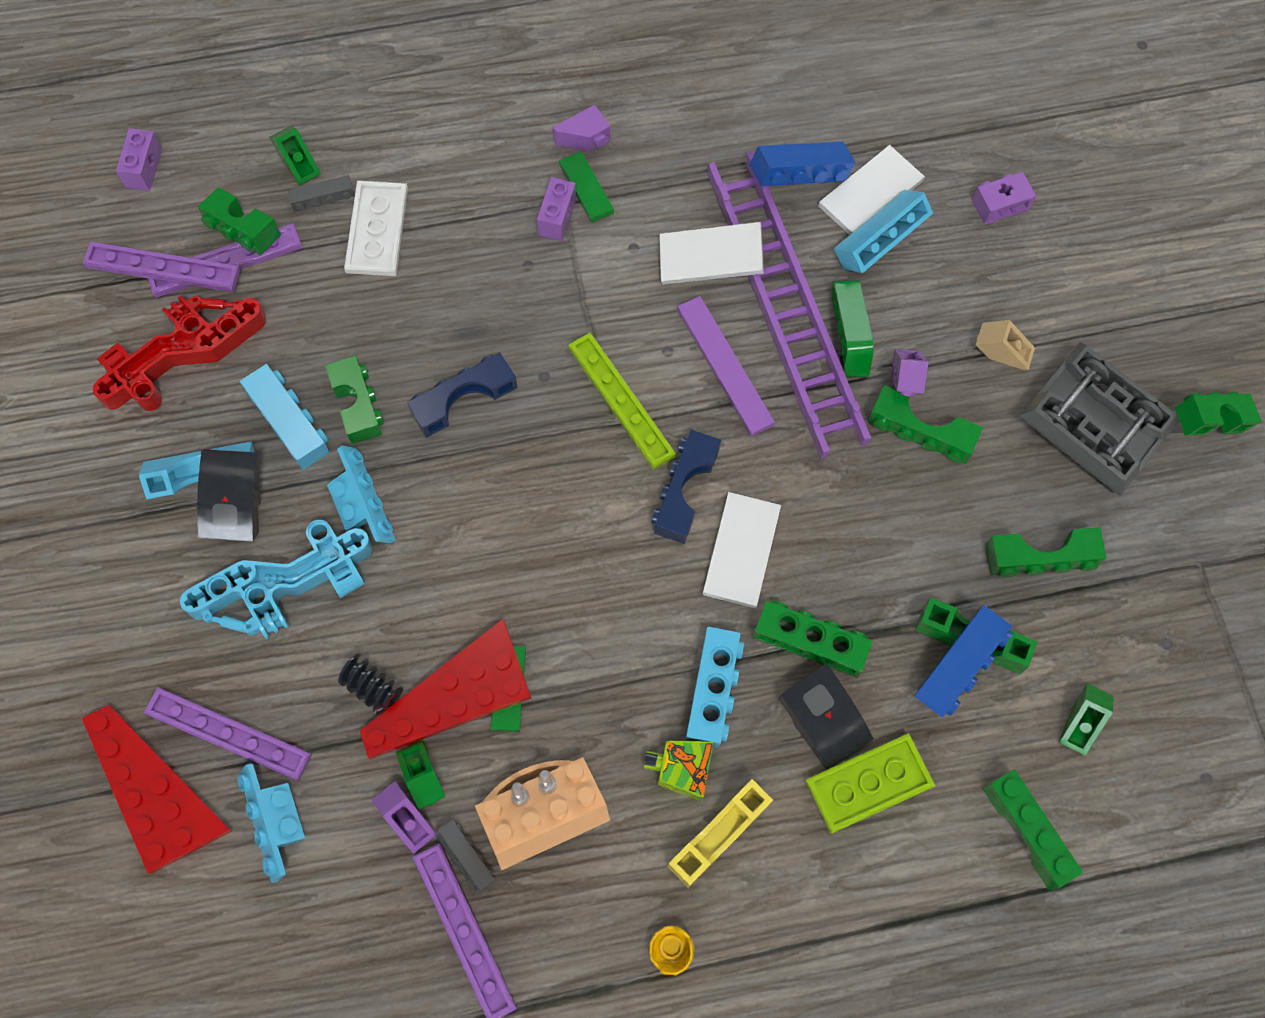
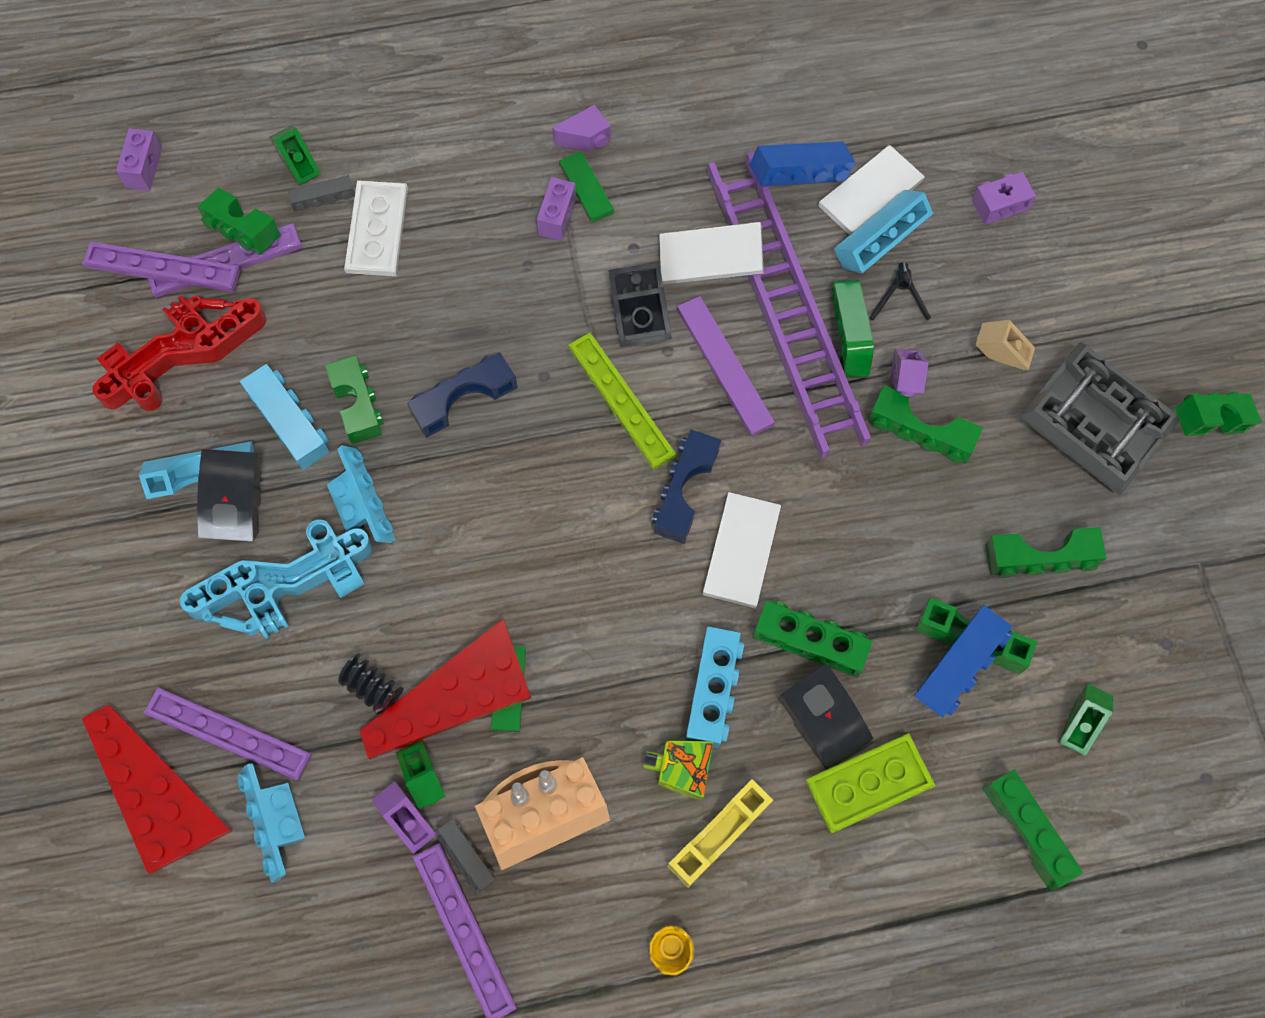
(640, 304): none -> black slope
(902, 281): none -> black plant

